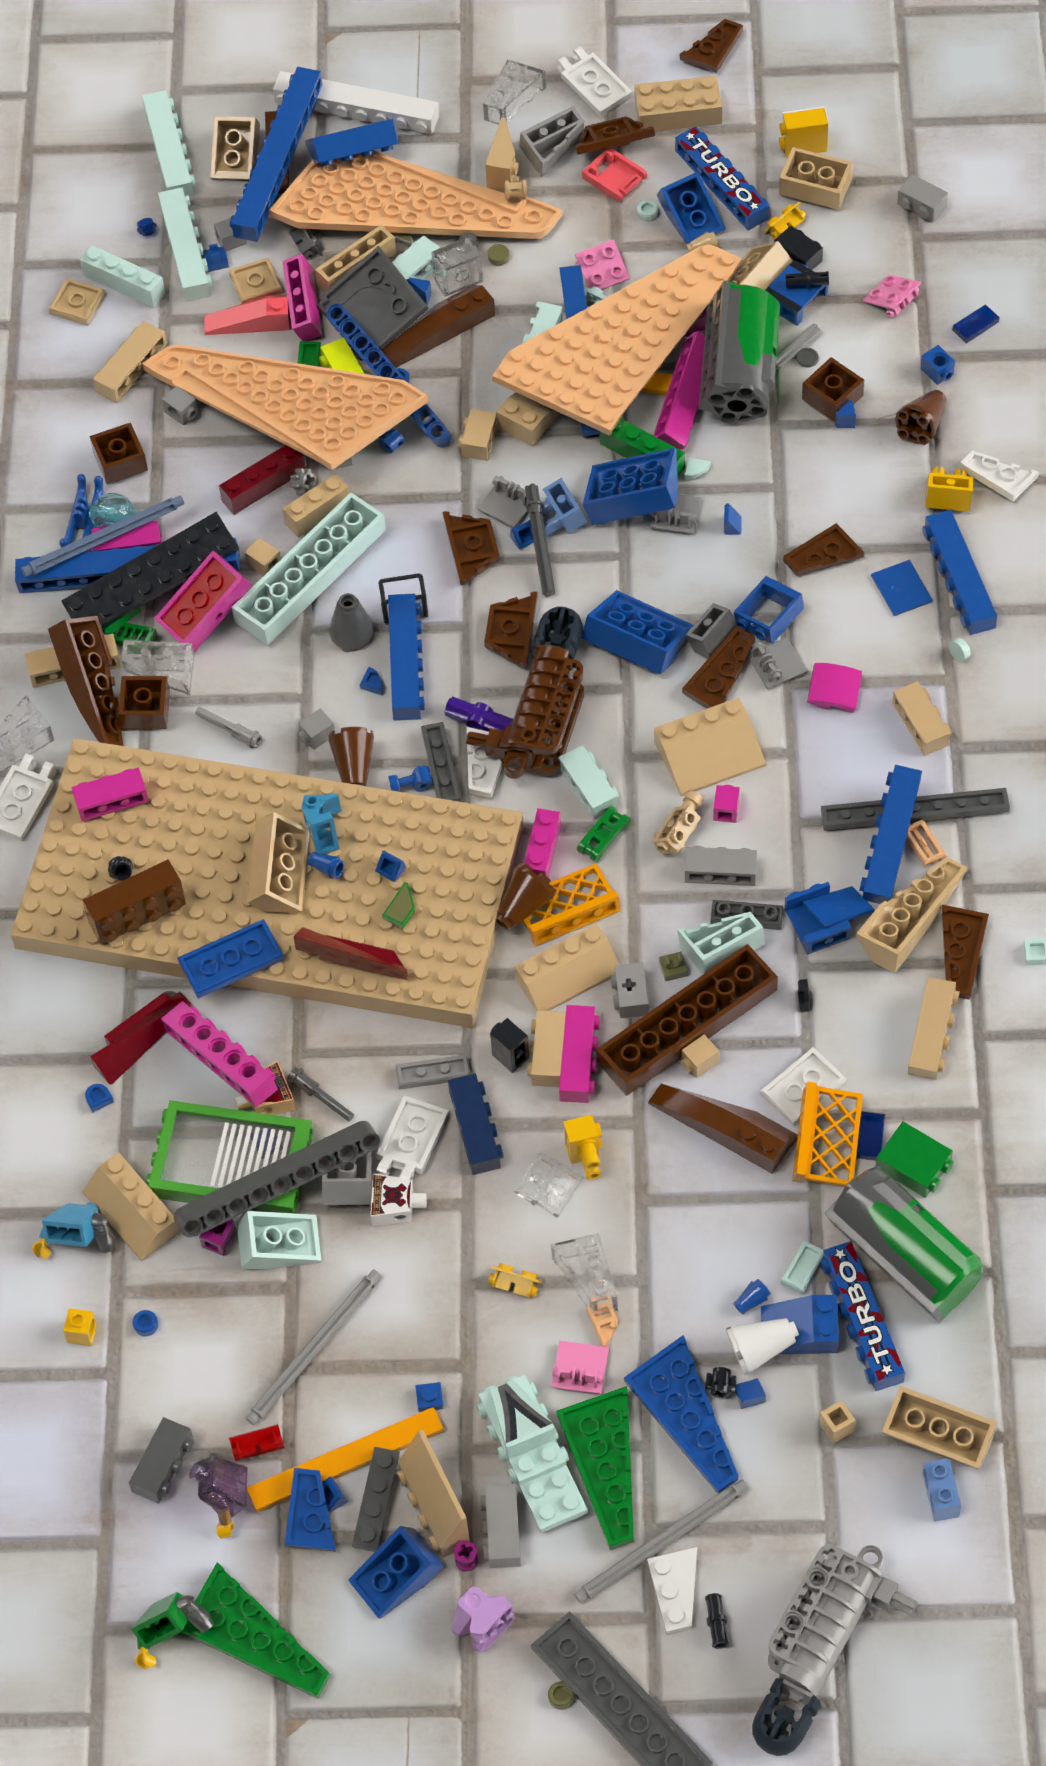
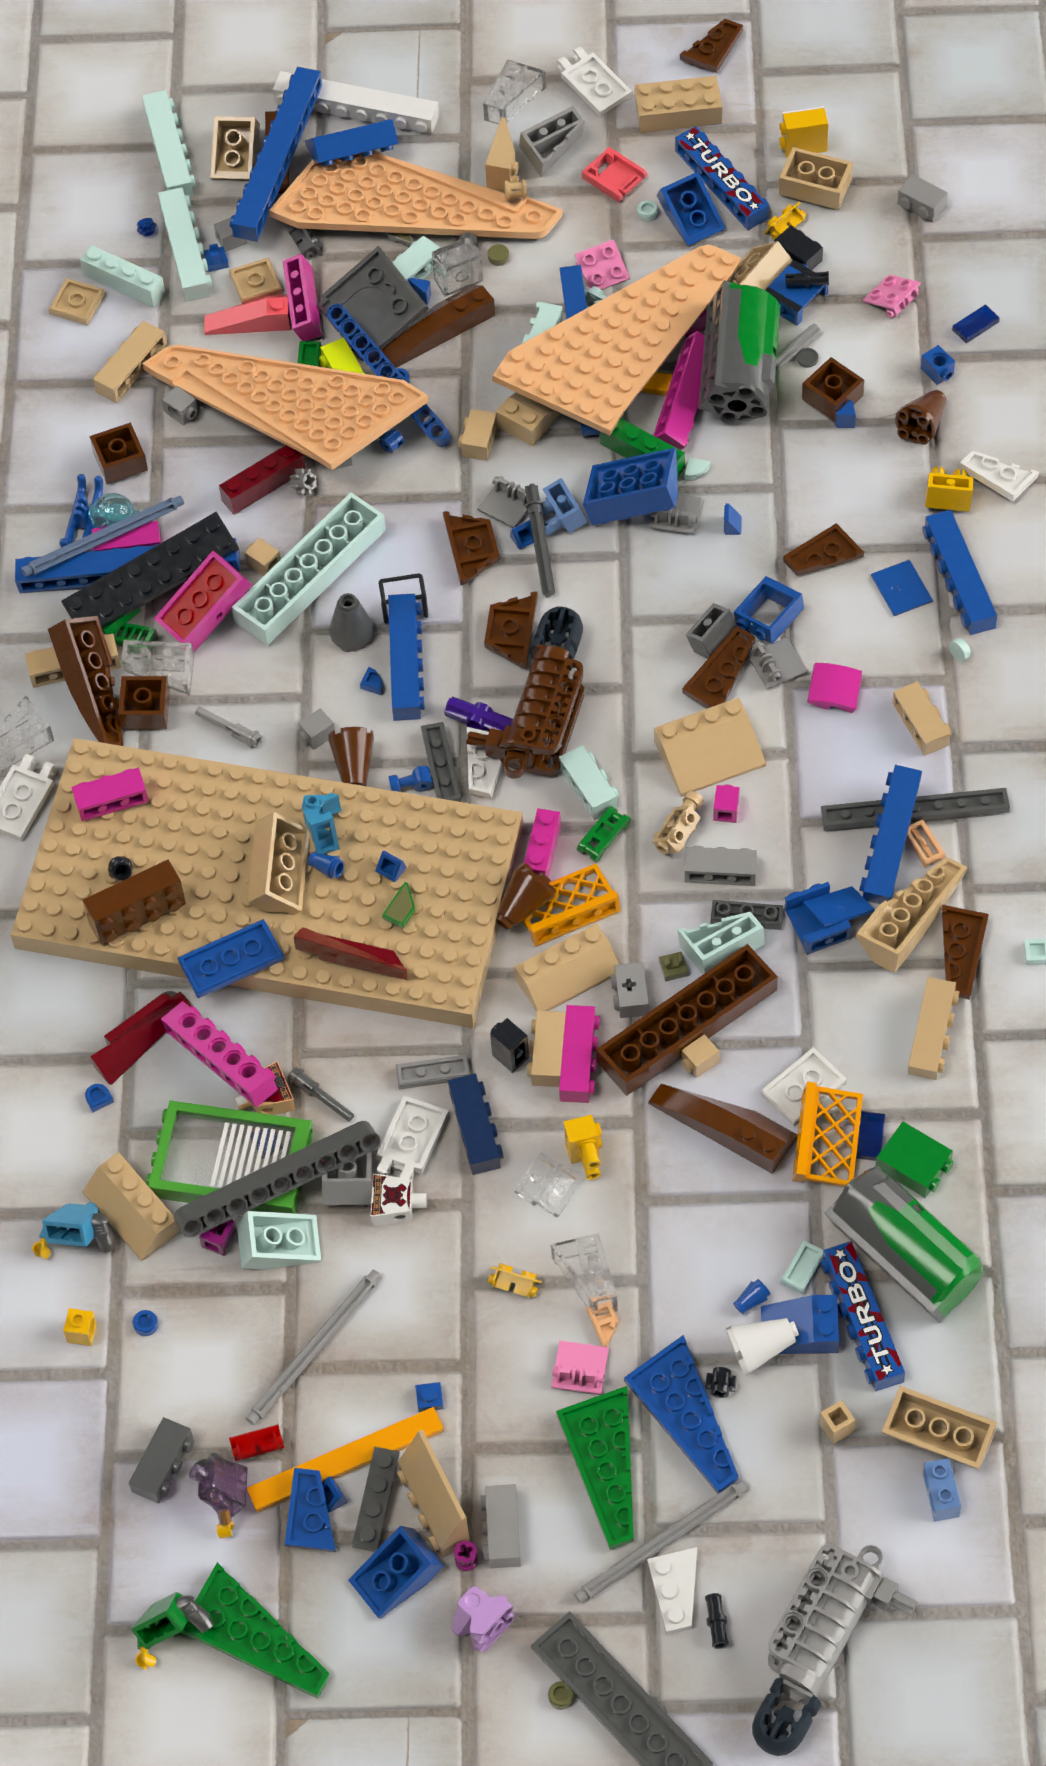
(314, 505): tan brick -> none
(343, 262): tan brick -> none
(531, 1451): light aqua wedge -> none
(612, 133): reddish brown wing -> none
(636, 631): blue slope -> none
(704, 239): tan cone -> none
(750, 1393): blue slope -> none
(803, 995): black tile -> none

